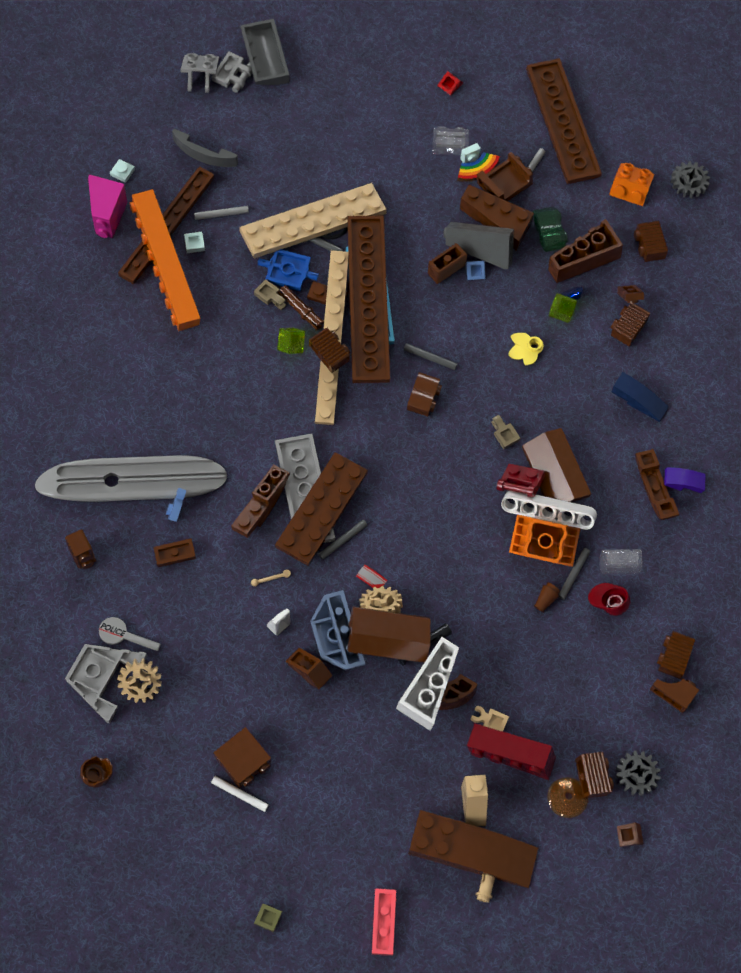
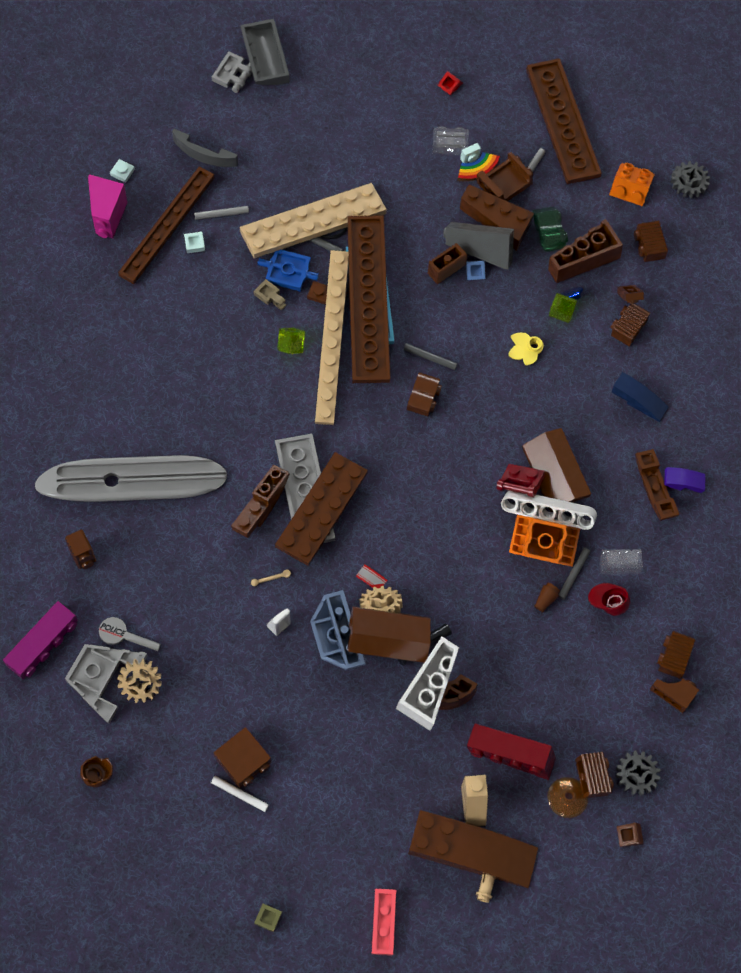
(40, 640): none -> magenta brick
(165, 260): orange brick -> none
(174, 509): medium blue plate -> none
(174, 552): reddish brown plate -> none
(195, 62): light grey plate -> none
(305, 312): reddish brown pin -> none
(309, 667): reddish brown arch -> none
(329, 349): reddish brown brick -> none
(343, 539): dark grey bar -> none
(492, 719): tan plate -> none
(505, 434): dark tan plate -> none

